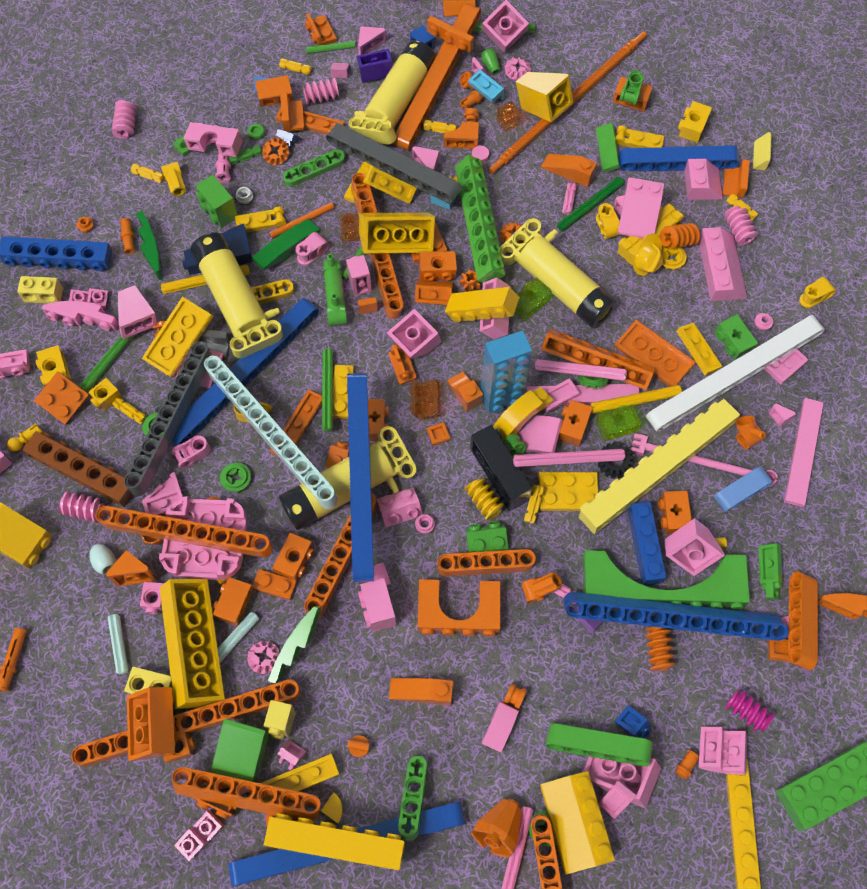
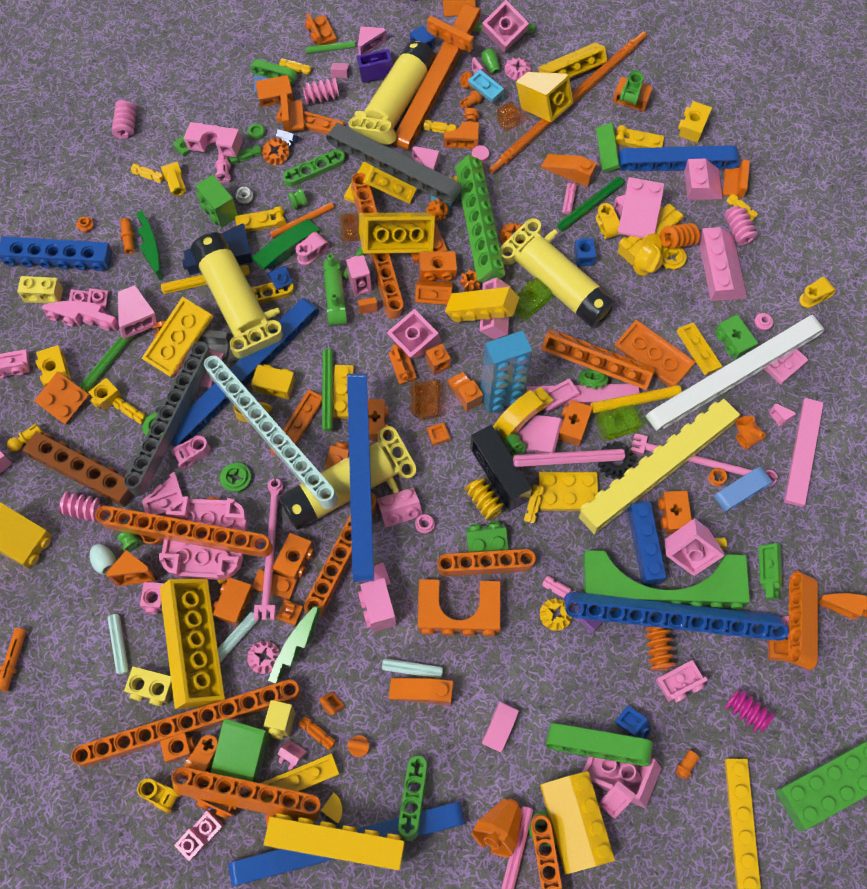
(129, 541): none -> bright green wheel
(150, 723): orange slope -> none
(162, 796): none -> yellow piece
(201, 758): none -> orange piece
(265, 69): none -> bright green beam
(266, 607): none -> bright pink hinge
(273, 381): none -> yellow brick
(279, 277): none -> blue bracket
(289, 613): none -> orange tile
(297, 199): none -> bright green wheel
(317, 733): none -> orange axle
(331, 703): none -> orange slope
(412, 668): none -> light aqua axle
(437, 209): none -> orange gear
(438, 359): none -> orange brick
(515, 695): orange wheel -> none
(539, 587): orange piece -> none
(546, 615): none -> yellow gear
(577, 61): none -> yellow brick
(581, 369): bright pink axle -> none
(585, 258): none -> blue brick
(681, 681): none -> bright pink bracket
(723, 477): none -> orange bush
(723, 750): bright pink slope -> none
(762, 152): light yellow slope -> none

